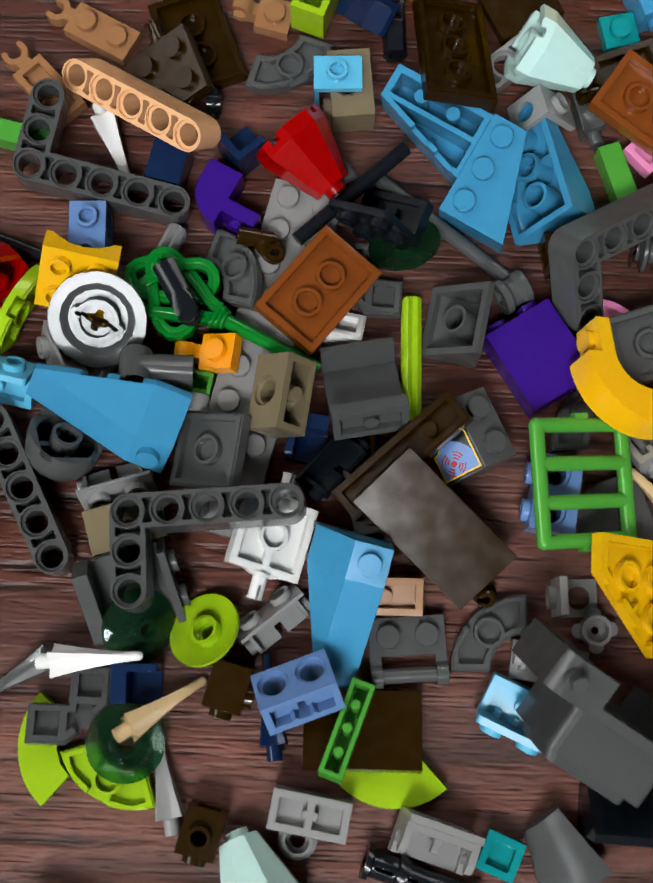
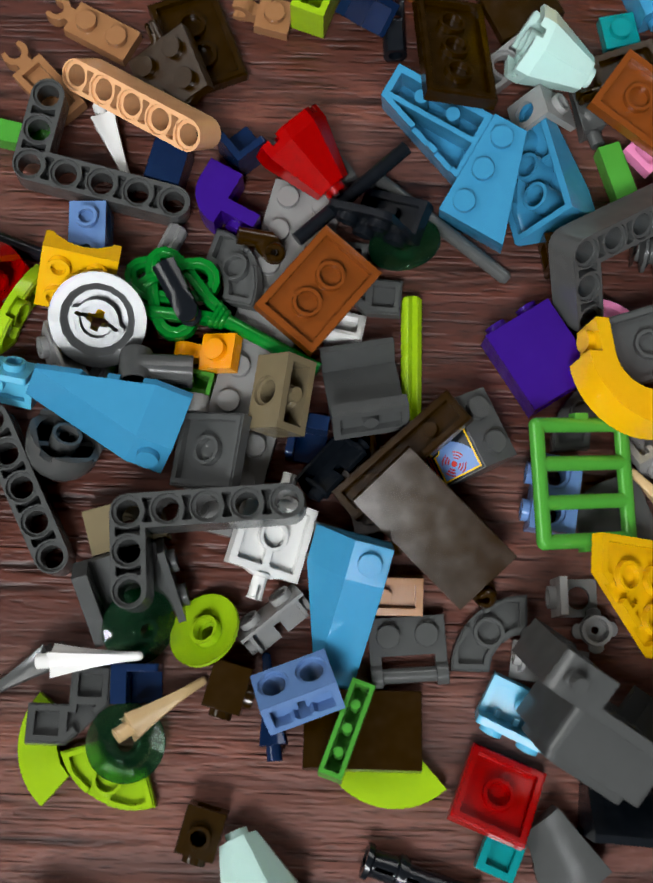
(100, 489): light grey hinge -> none
(167, 801): light grey piece -> none
(214, 103): black piece -> none
(286, 70): dark grey tile -> none
(296, 852): light grey plate -> none
(310, 814): light grey hinge -> none
(337, 74): medium azure bracket -> none
(352, 110): dark tan brick -> none
(435, 841): light grey hinge -> none
(457, 323): dark grey slope -> none
(497, 796): none -> red tile
(512, 292): dark grey wheel -> none

